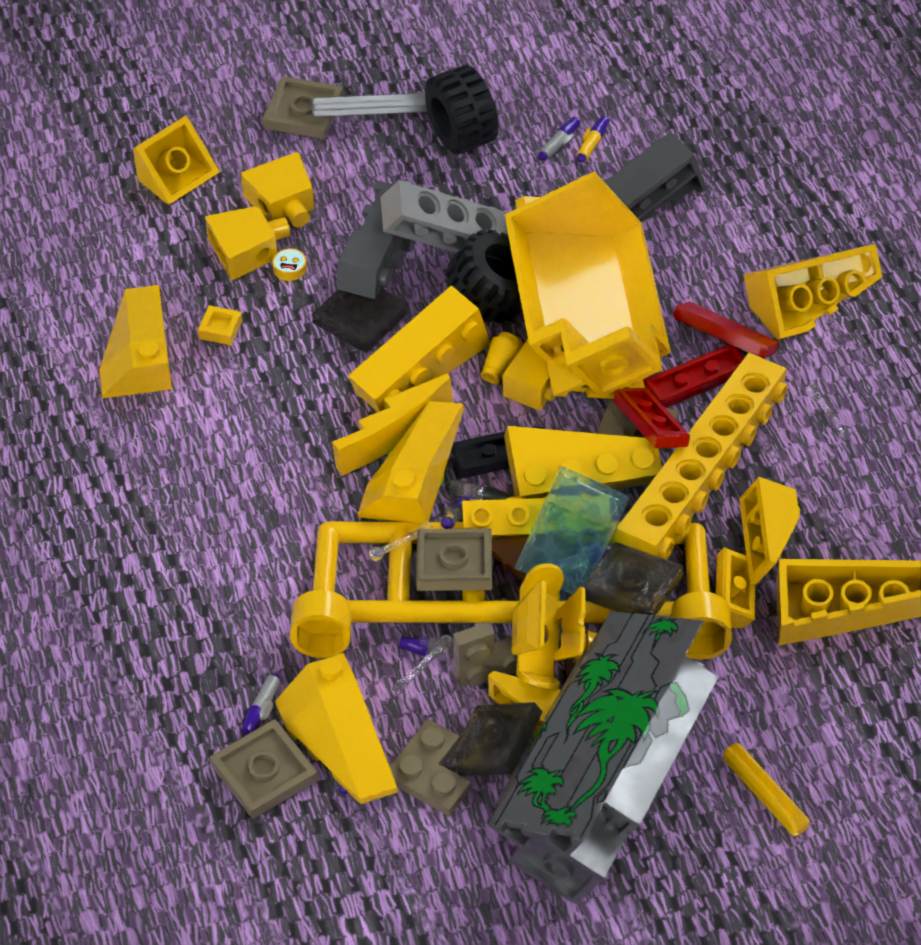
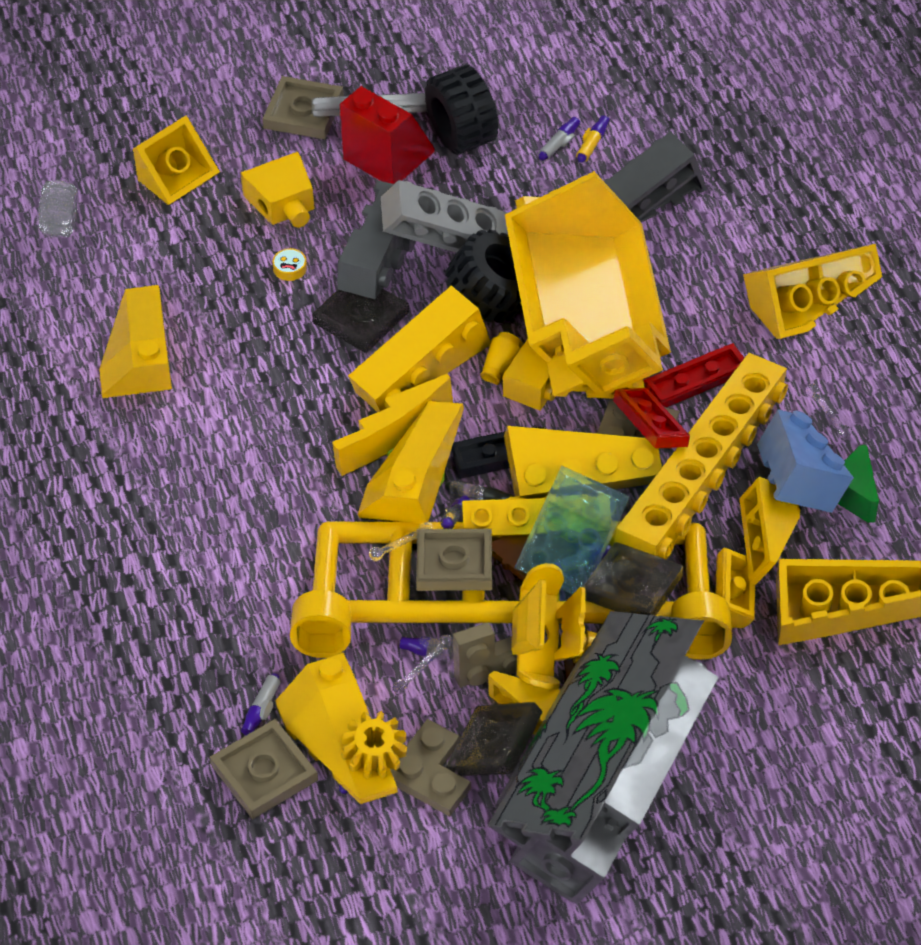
(57, 208): none -> clear gear
(220, 325): yellow plate -> none
(244, 239): yellow torso -> none
(373, 731): none -> yellow gear
(381, 137): none -> red slope
(726, 329): red tile -> none
(766, 789): yellow axle -> none
(802, 463): none -> medium blue wedge
(861, 494): none -> green slope

